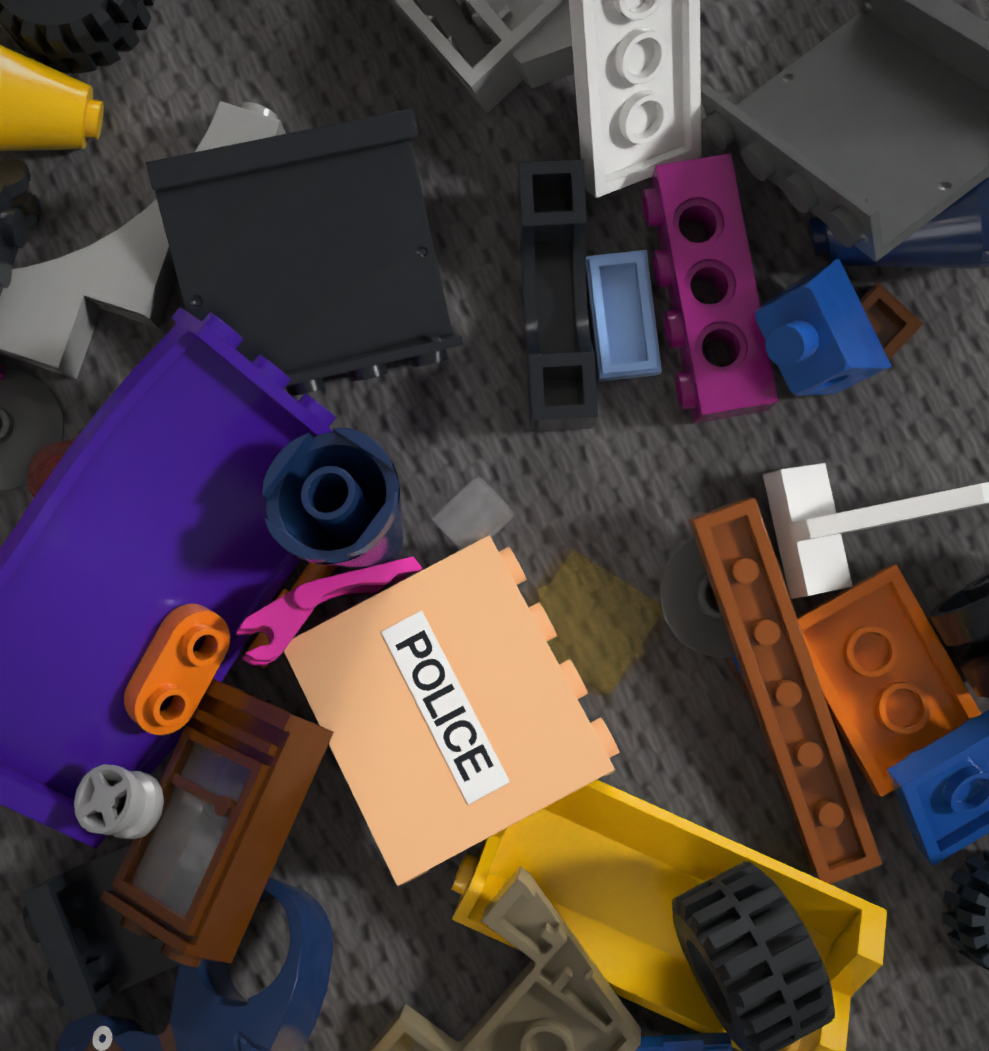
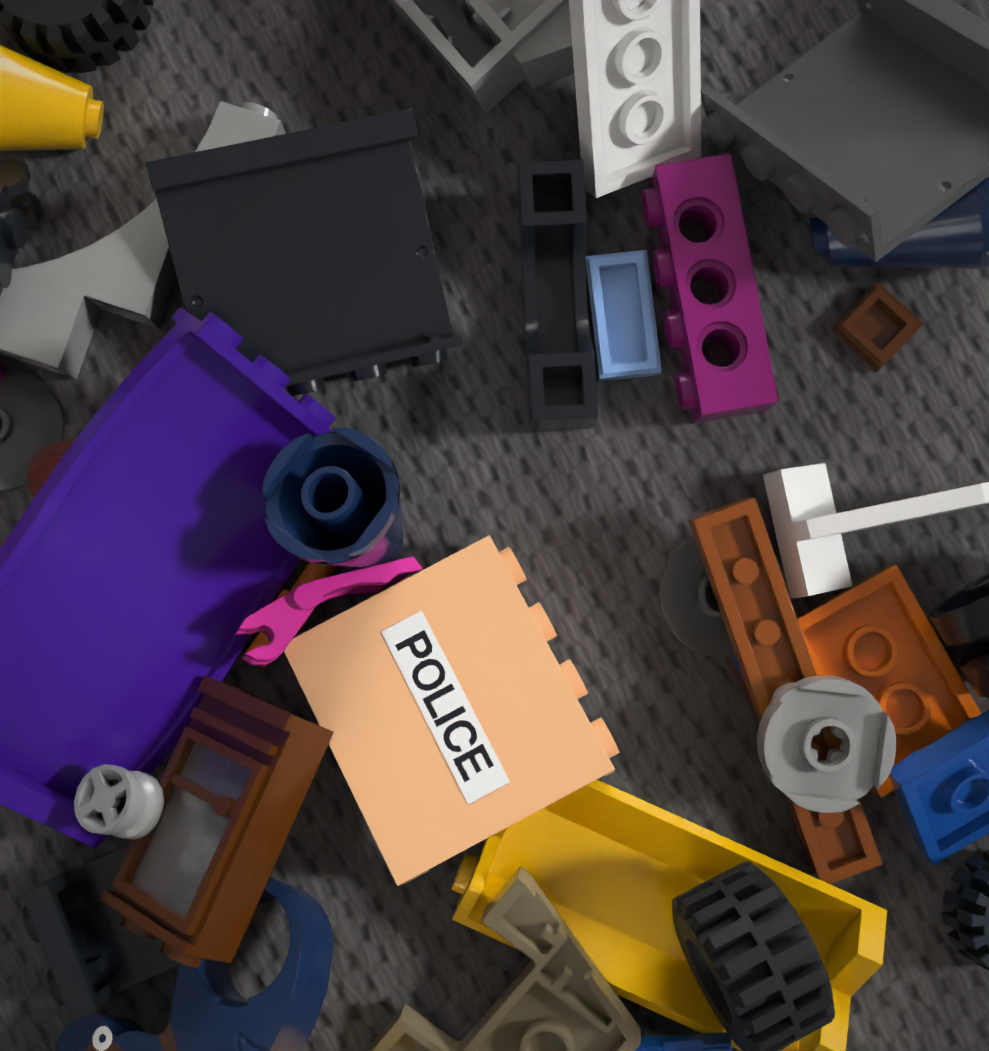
(174, 669): orange plate -> none
(473, 514): clear gear -> none
(596, 620): clear yellow piece -> none
(821, 334): blue torso -> none
(848, 772): none -> light grey plate

